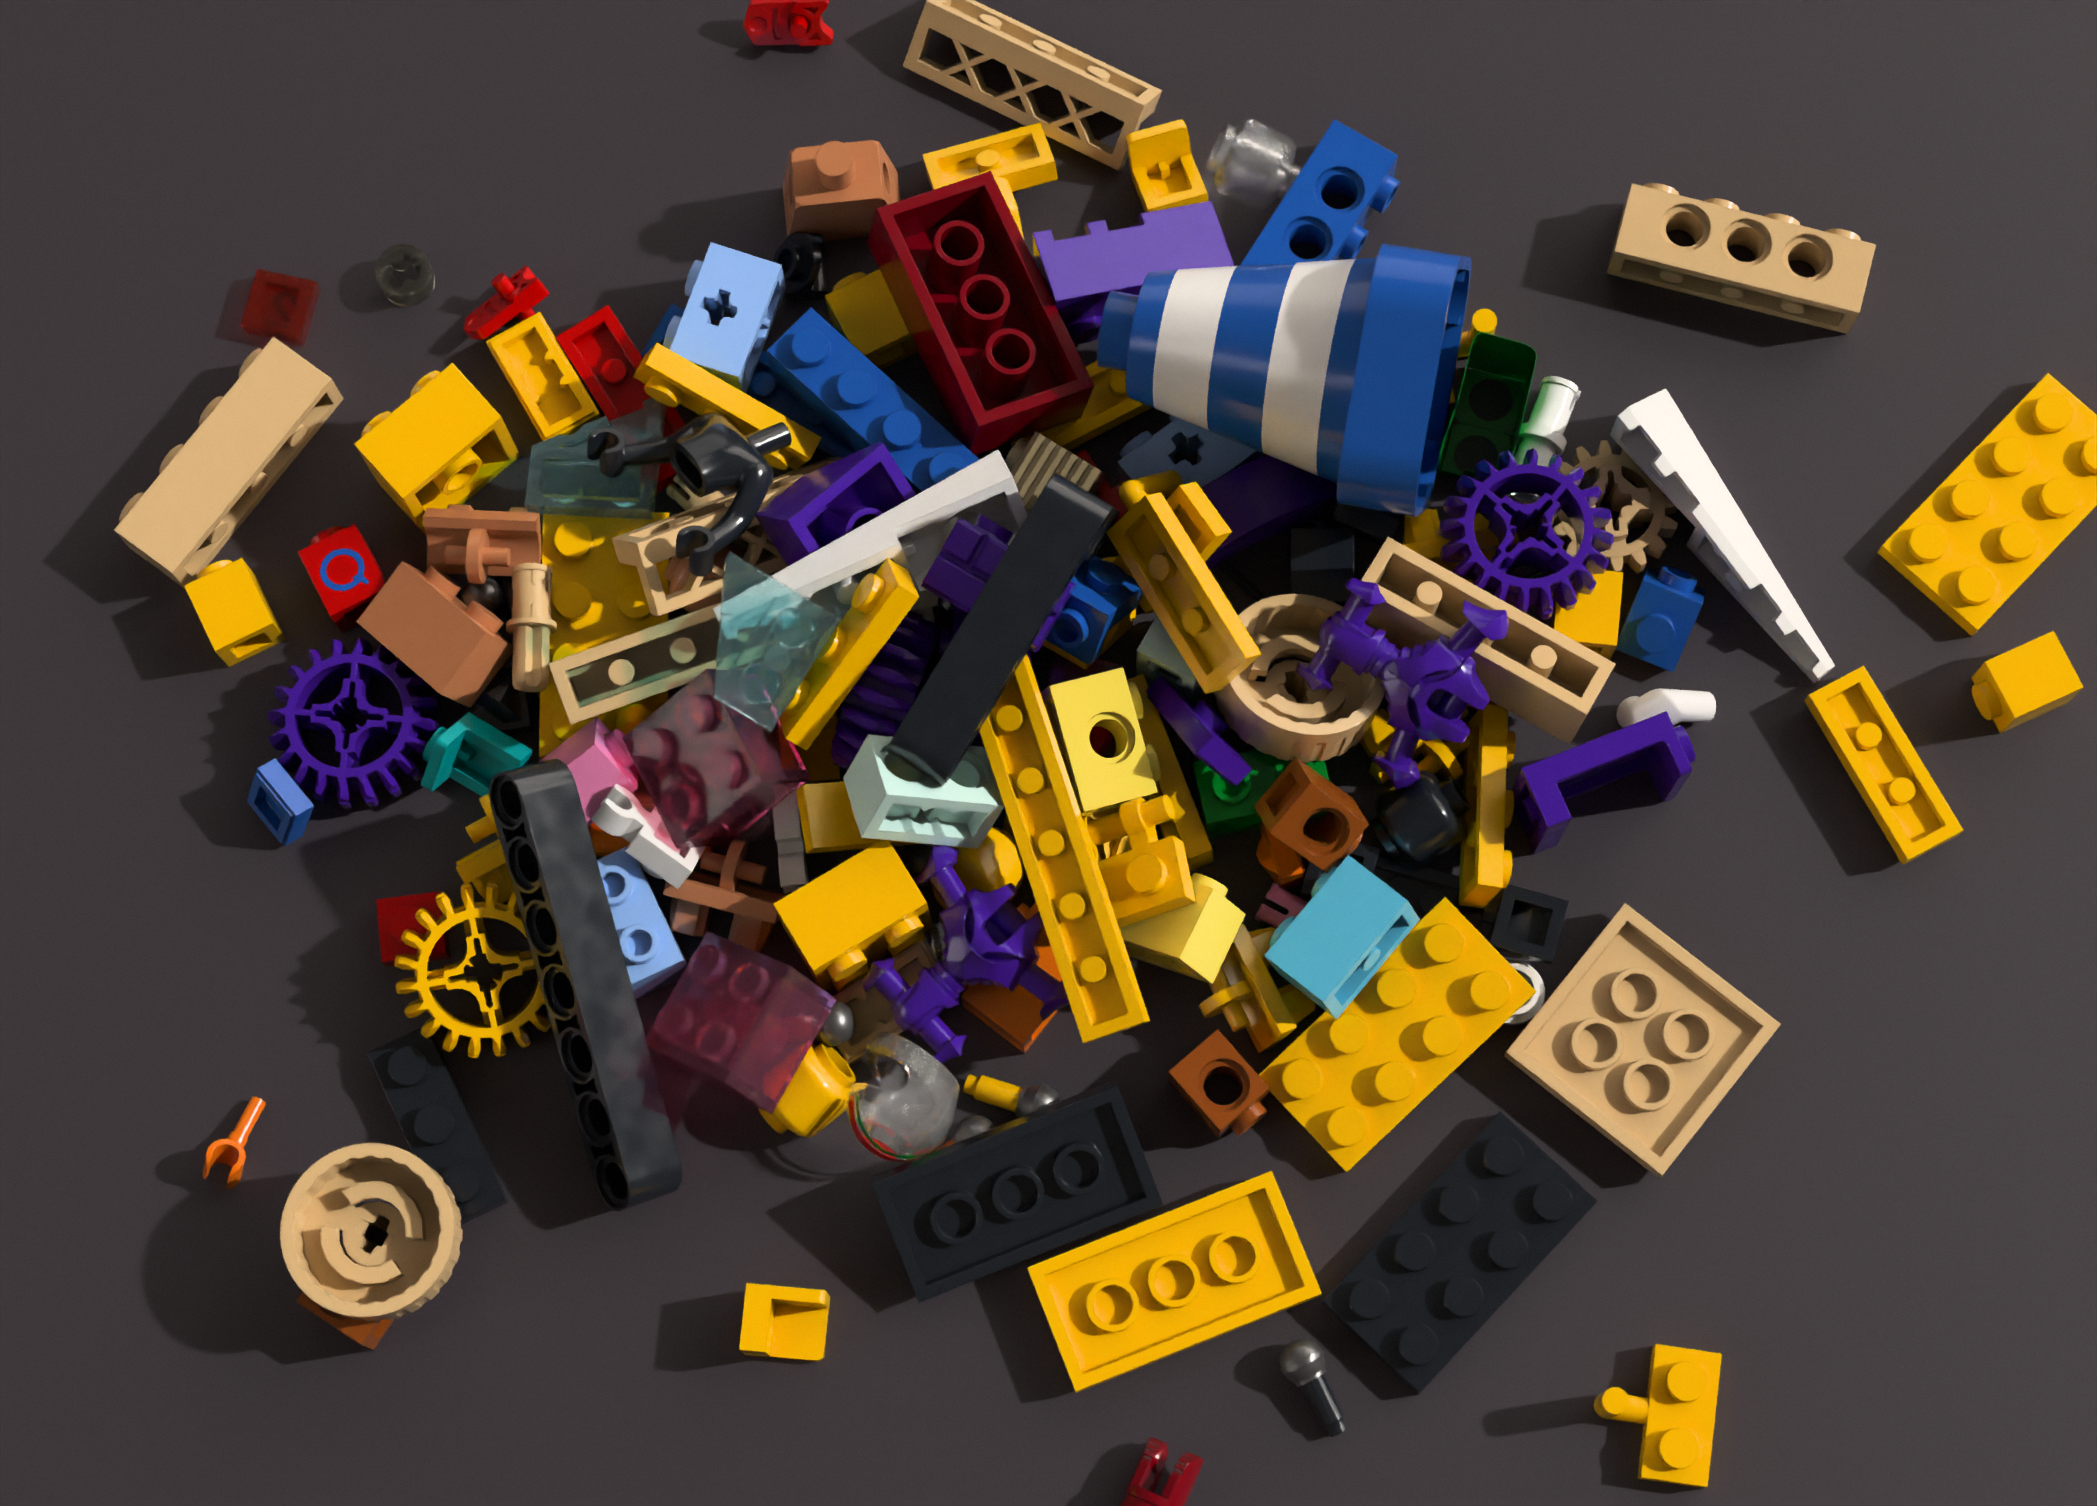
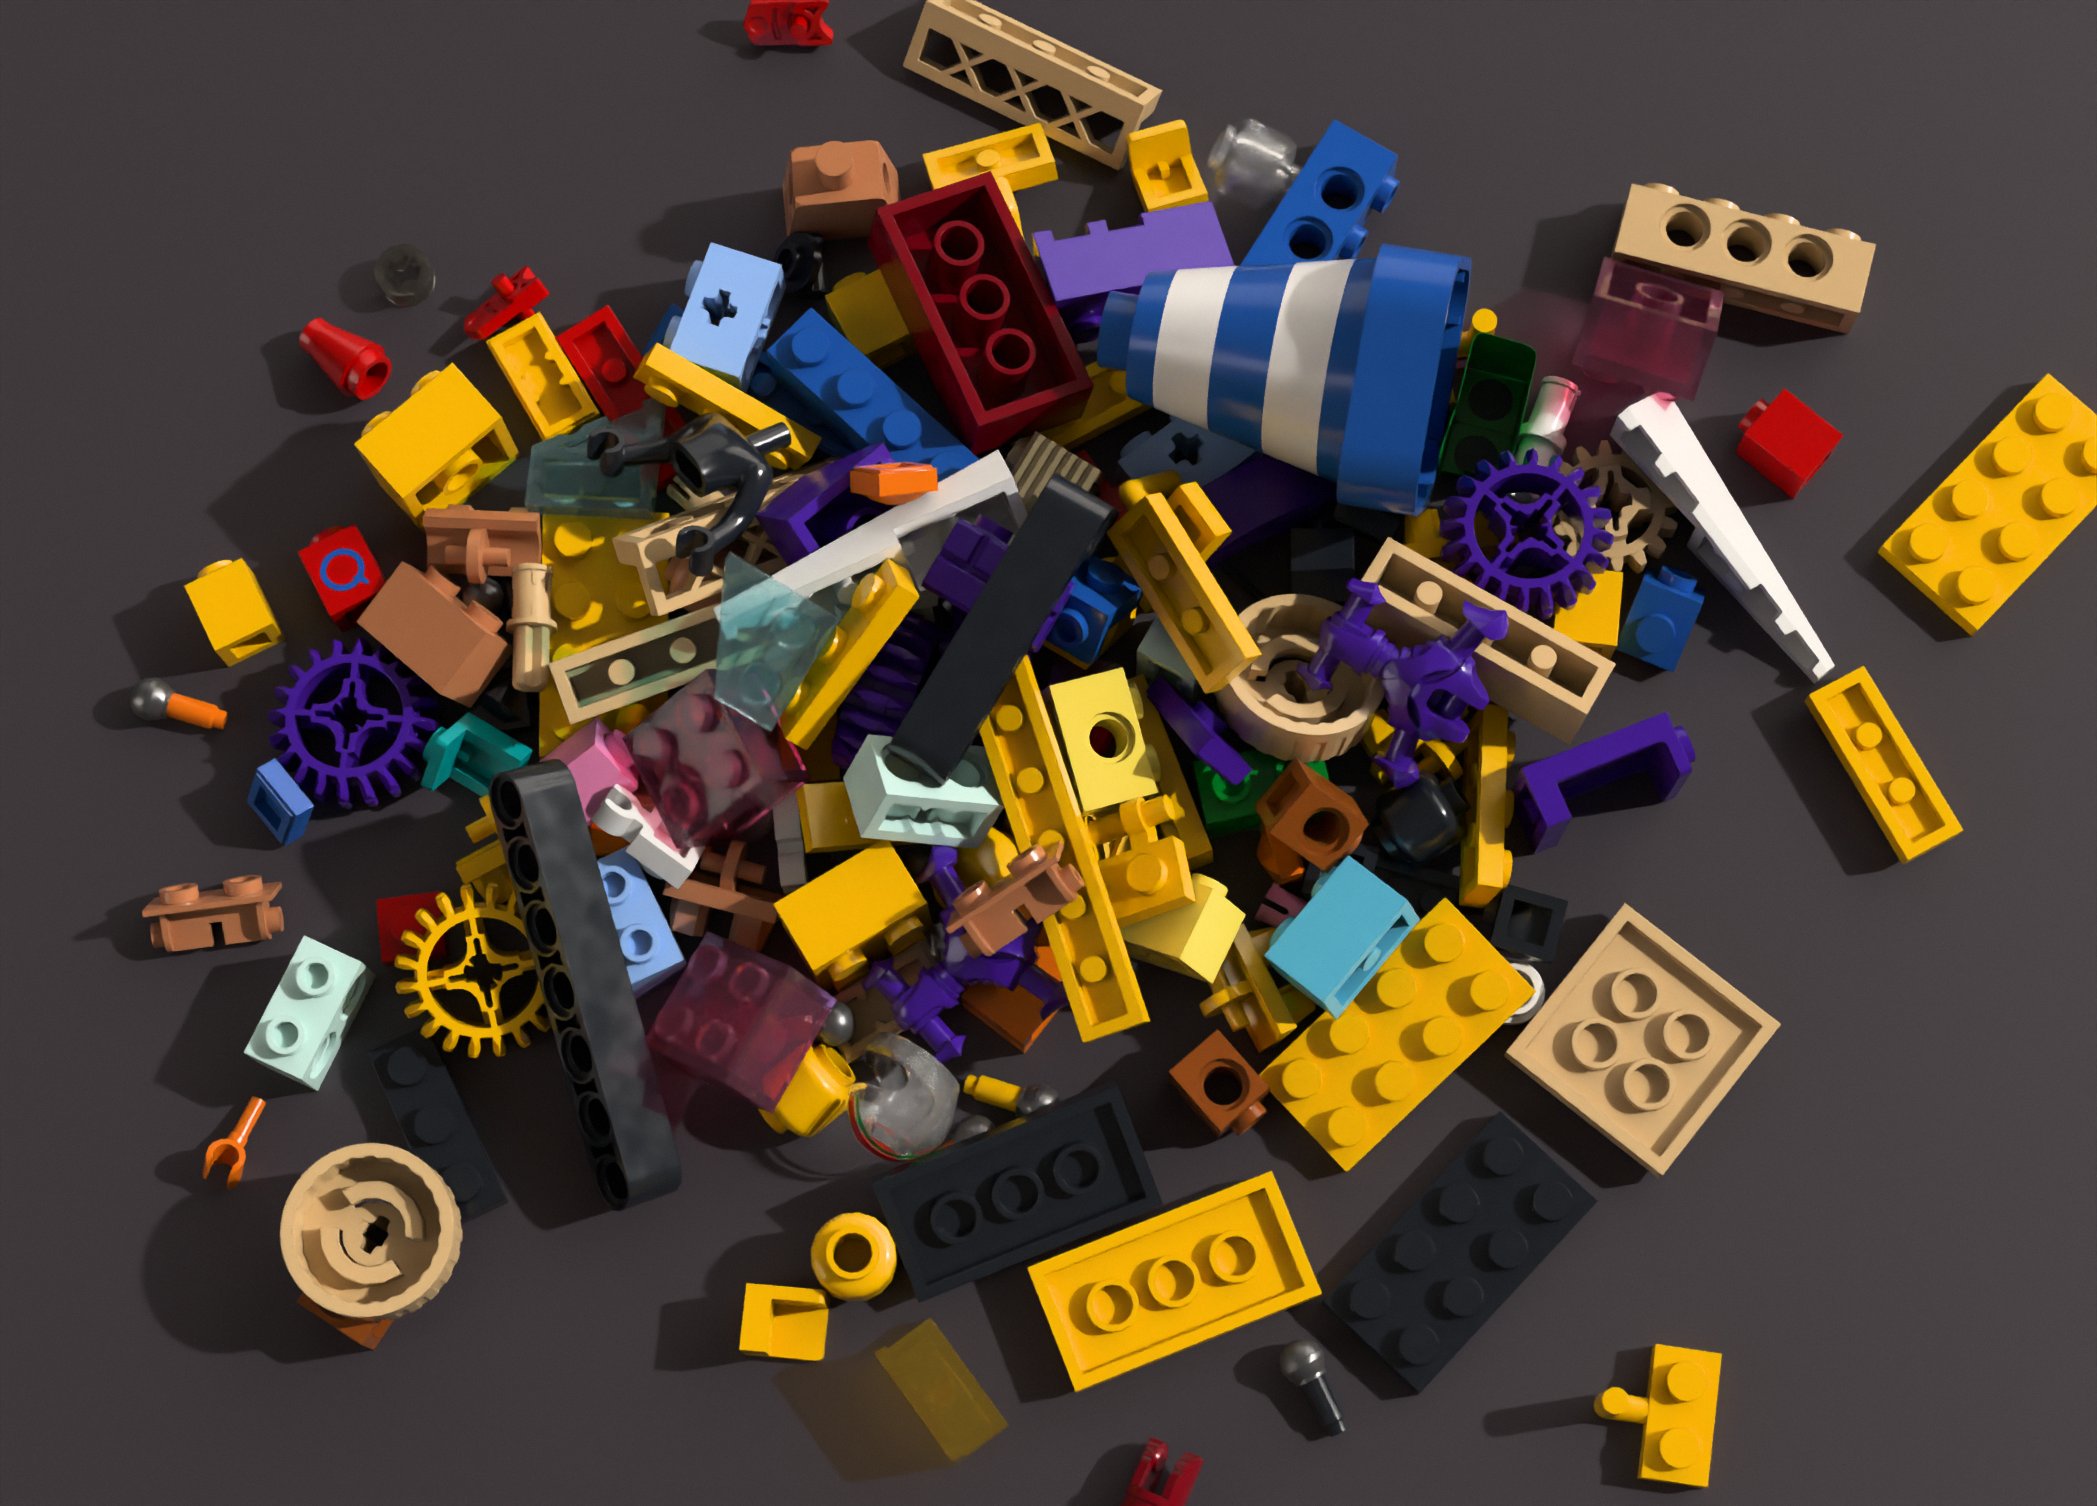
(157, 700): none -> piece
(189, 914): none -> nougat hinge
(228, 462): tan brick -> none
(280, 307): clear red tile -> none
(310, 1013): none -> light aqua brick
(350, 361): none -> red cone
(854, 1257): none -> yellow head
(893, 482): none -> orange tile
(942, 1391): none -> clear yellow panel
(990, 911): none -> nougat hinge
(1648, 330): none -> clear pink brick
(1679, 704): white arm -> none
(1786, 441): none -> red brick
(2025, 682): yellow brick -> none

